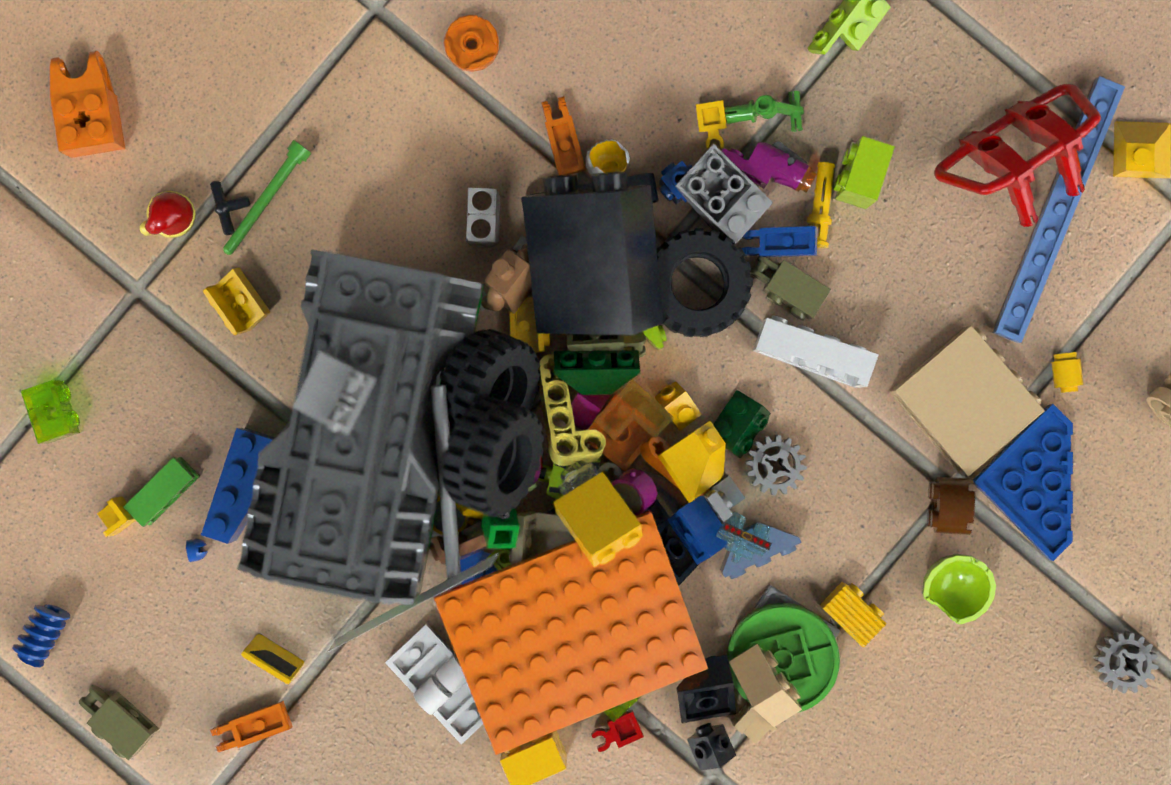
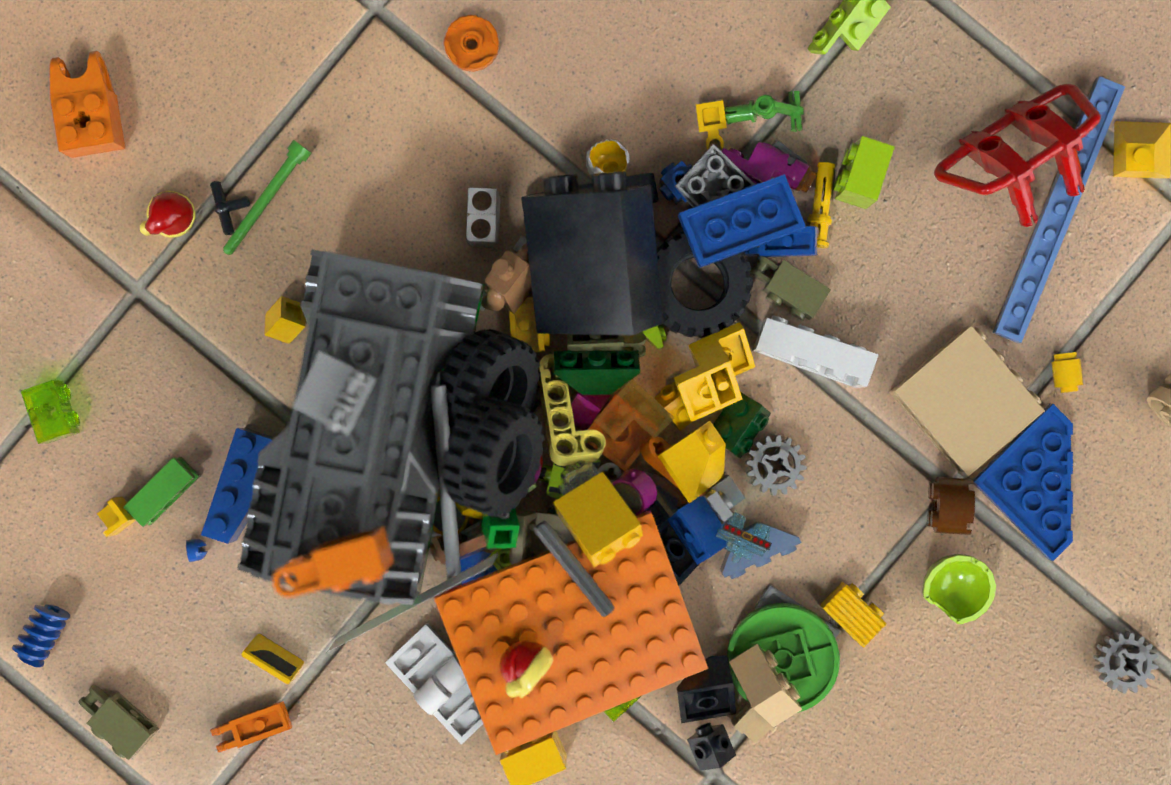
(237, 302): yellow bracket -> none
(284, 320): none -> yellow panel
(337, 564): none -> orange brick
(524, 666): none -> piece
(563, 140): orange hinge -> none
(574, 568): none -> dark grey axle
(623, 731): red plate -> none
(713, 380): none -> yellow bracket
(741, 221): none -> blue plate

